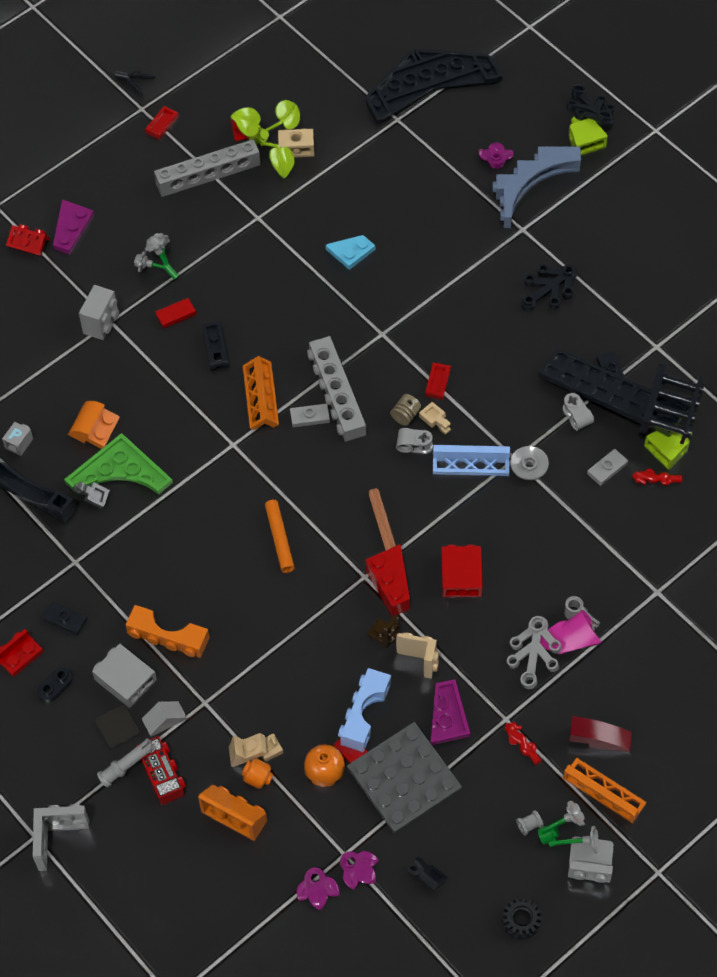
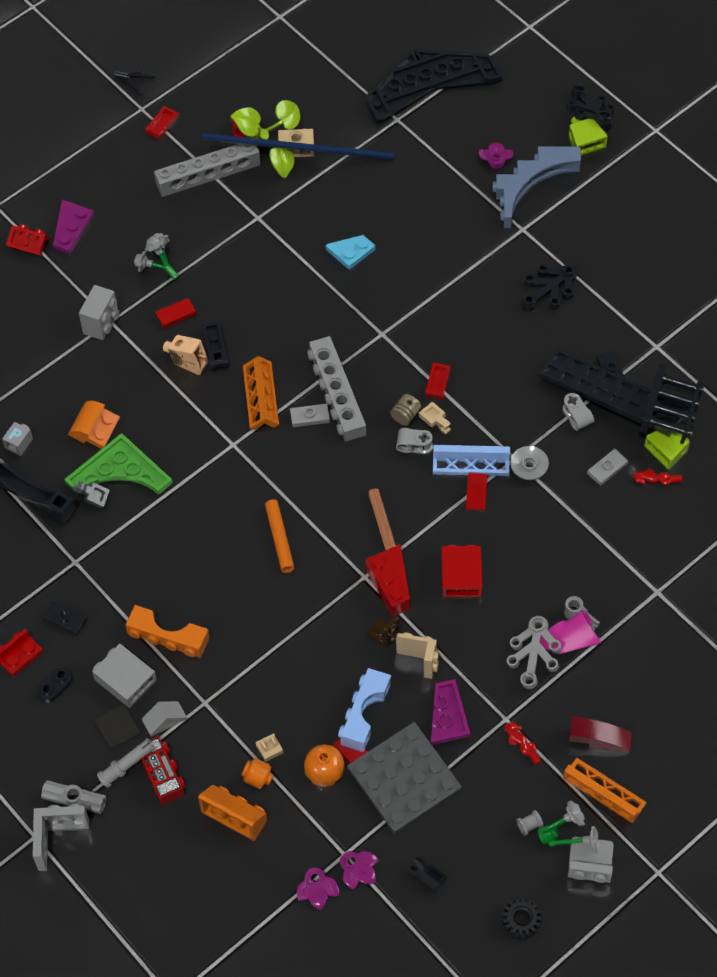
(61, 793): none -> light grey piece
(187, 353): none -> light nougat torso
(246, 749): tan slope -> none
(297, 146): none -> dark blue piece
(476, 491): none -> red slope

